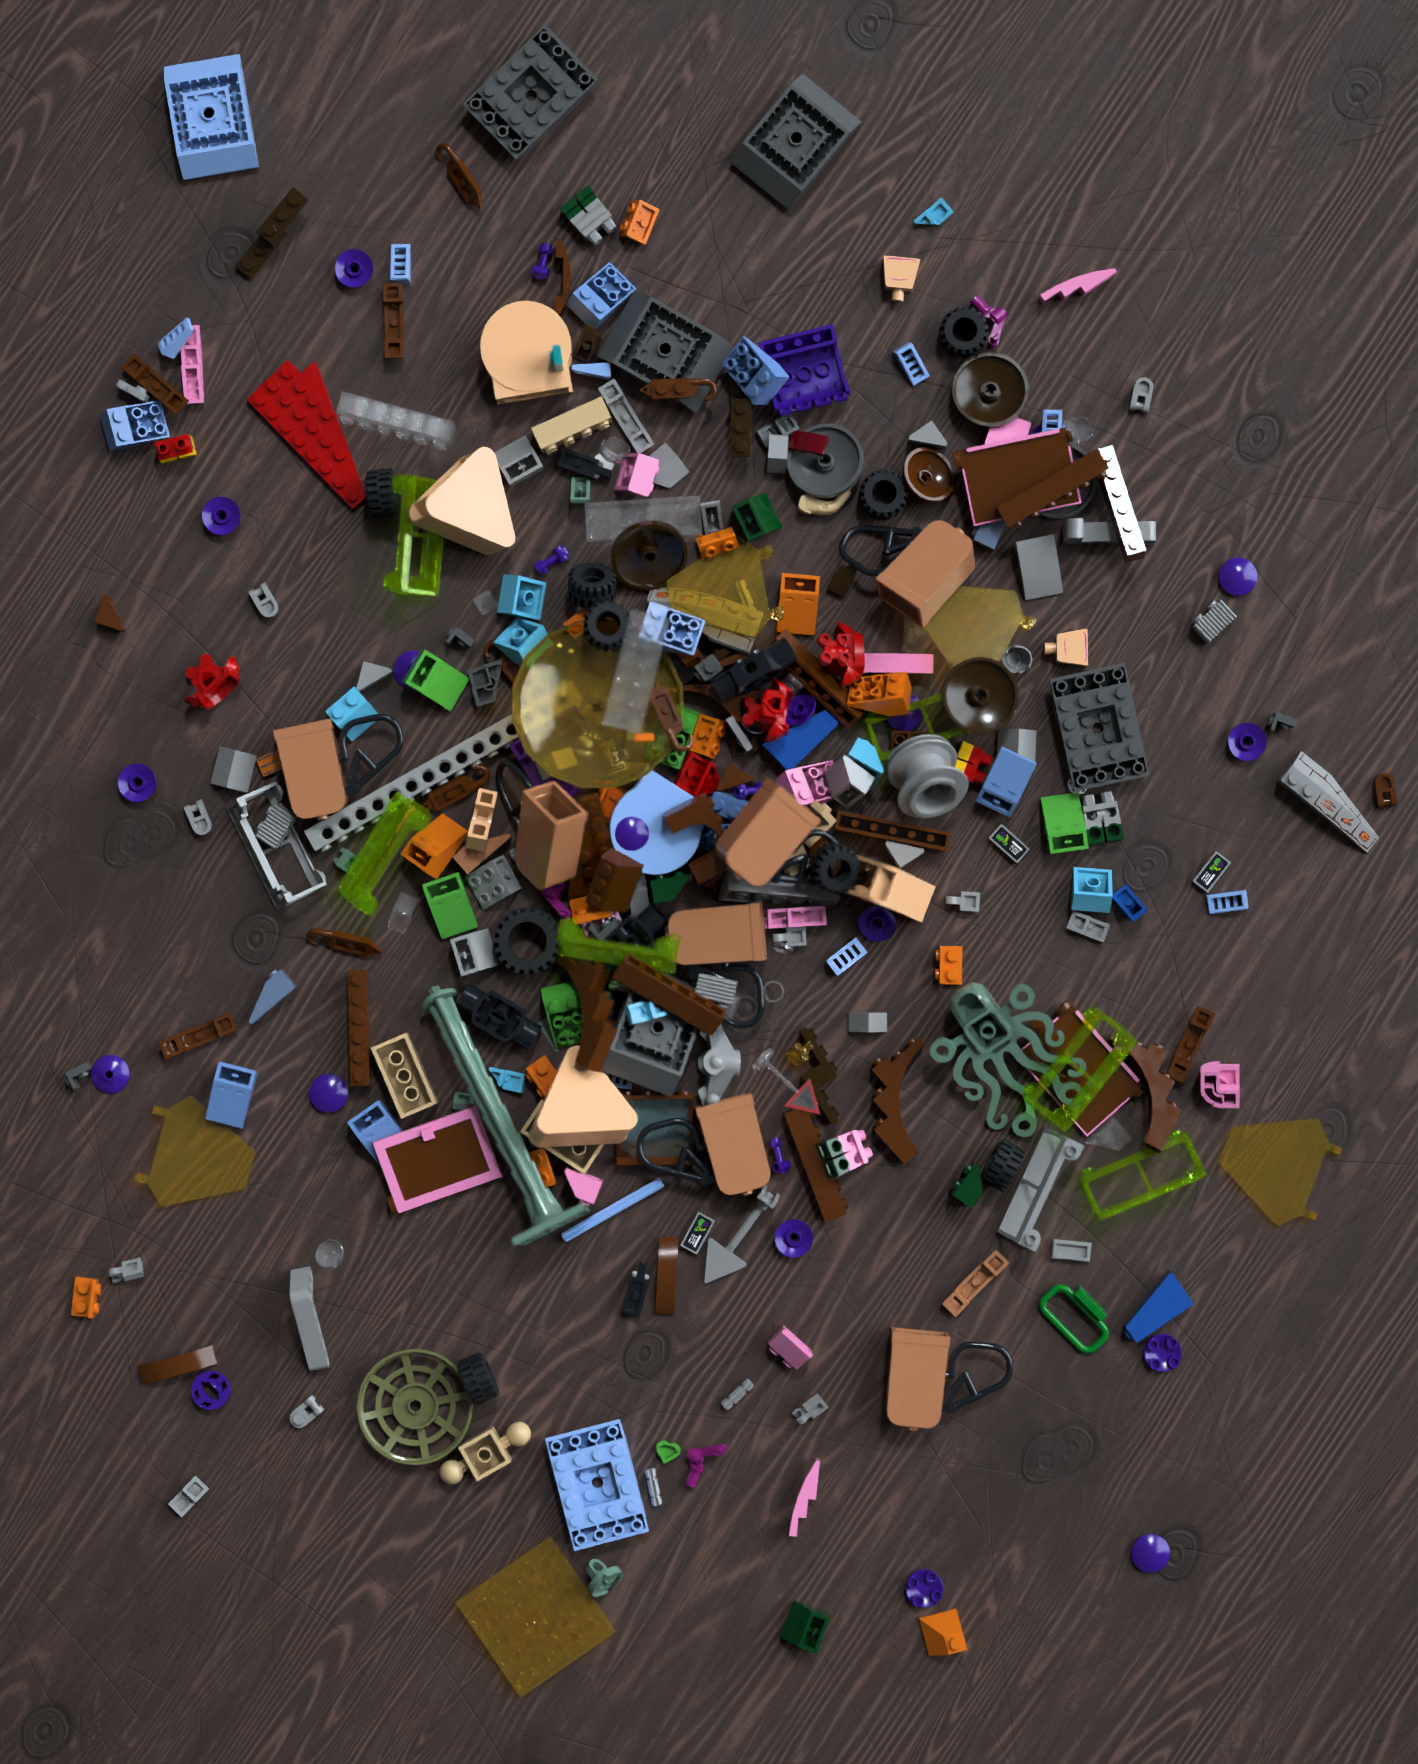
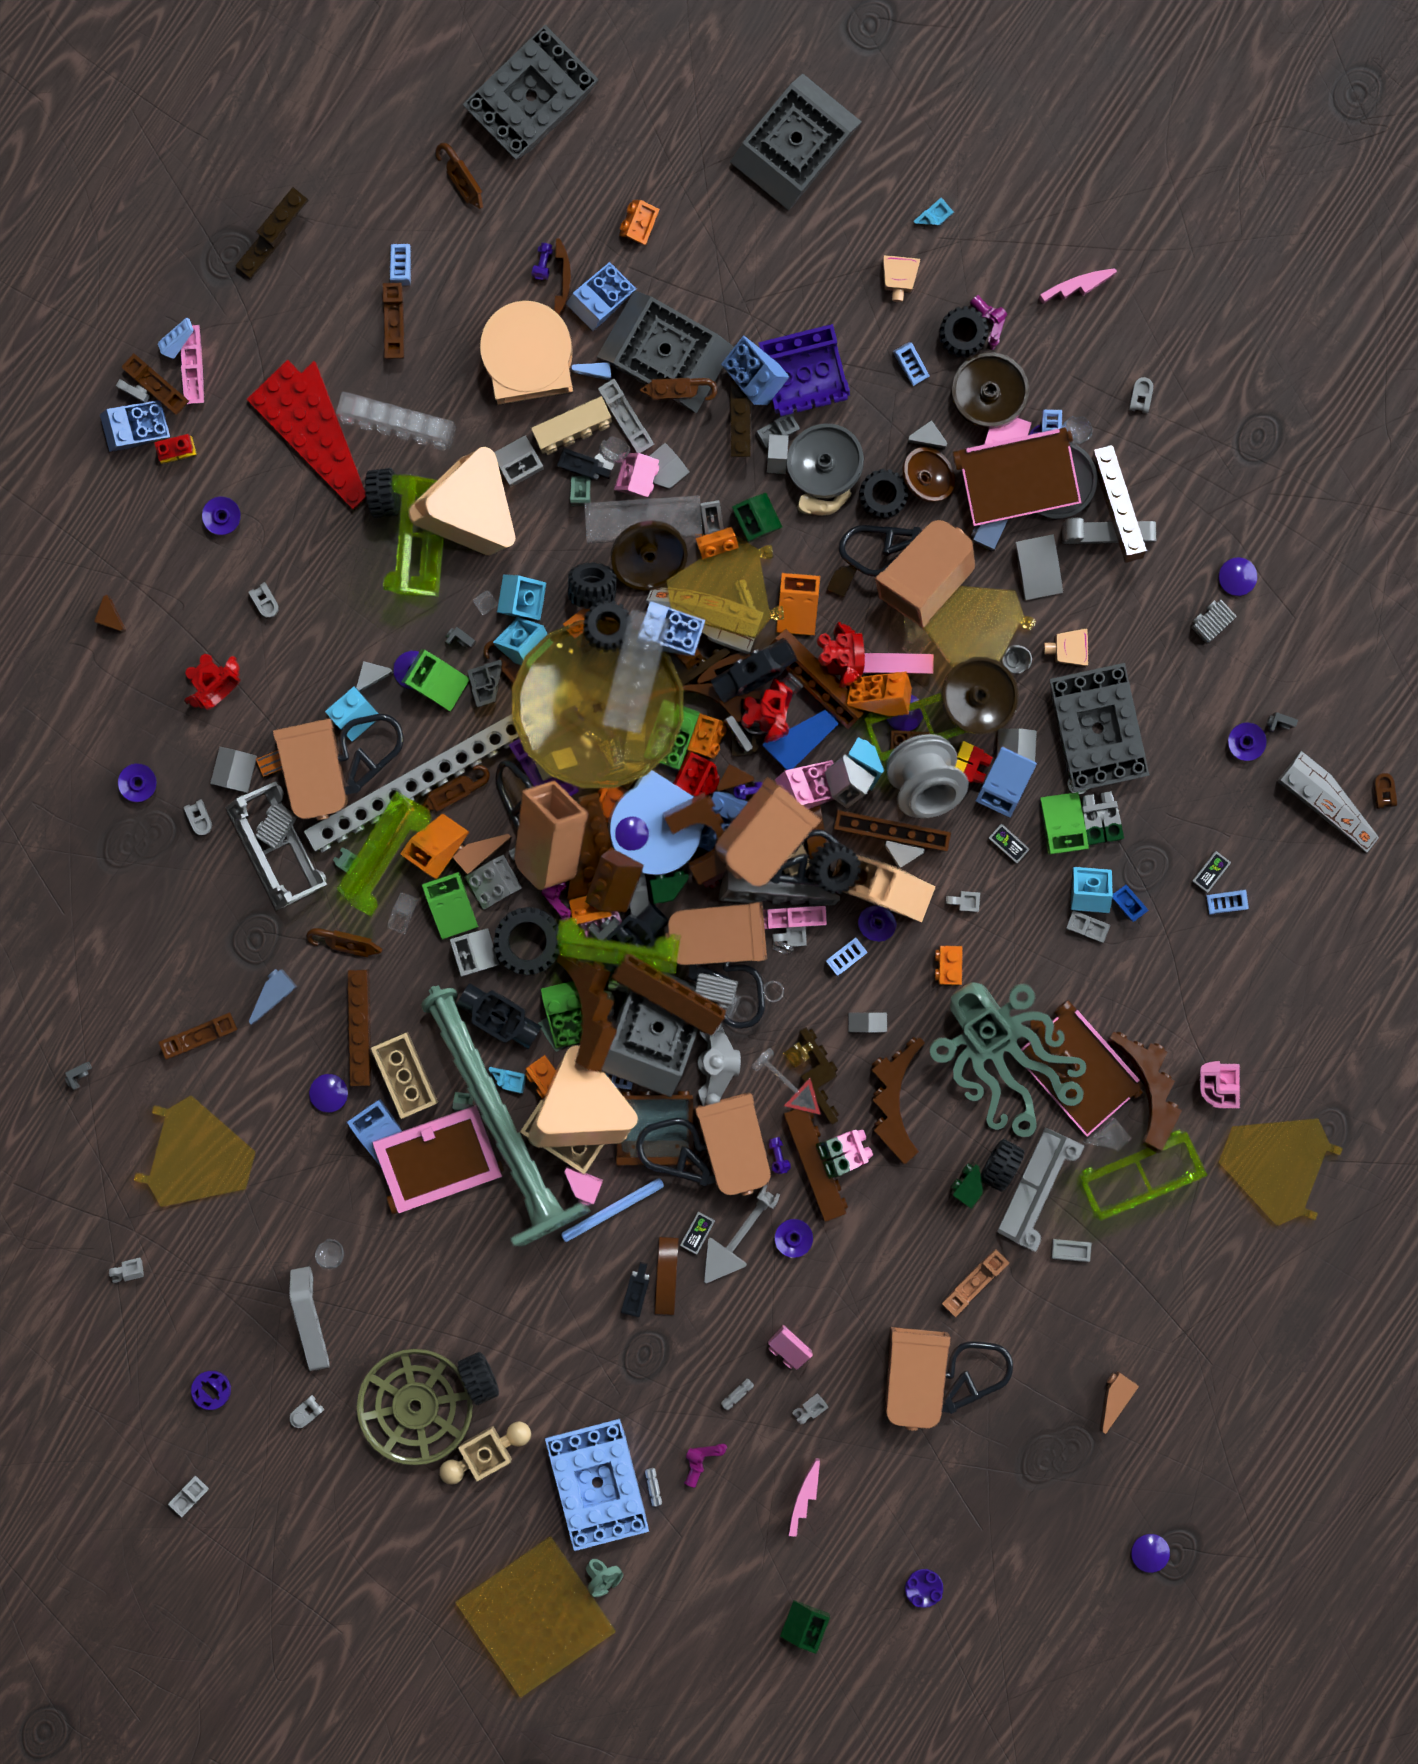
(85, 1297): orange bracket -> none
(119, 1070): dark purple dish -> none
(177, 1364): reddish brown slope -> none
(214, 143): light blue slope -> none
(231, 1094): medium blue slope -> none
(347, 261): dark purple dish -> none
(481, 819): light nougat arch -> none
(543, 1165): orange bracket -> none
(556, 357): teal plate -> none
(560, 554): dark purple bar -> none
(587, 344): dark brown slope -> none
(593, 220): light grey hips -> none
(643, 737): orange tile -> none
(643, 1012): medium azure slope -> none
(667, 1451): bright green tile -> none
(668, 716): reddish brown plate -> none
(707, 668): dark grey bracket -> none
(800, 709): dark purple dish -> none
(808, 442): dark red slope -> none
(826, 822): tan bracket -> none
(943, 1633): orange slope -> none
(1051, 488): reddish brown brick -> none
(1066, 1115): clear neon green windscreen -> none
(1087, 1305): green bar -> none
(1118, 1394): none -> nougat slope
(1158, 1308): blue slope -> none
(1162, 1353): dark purple dish -> none
(1189, 1043): reddish brown slope -> none

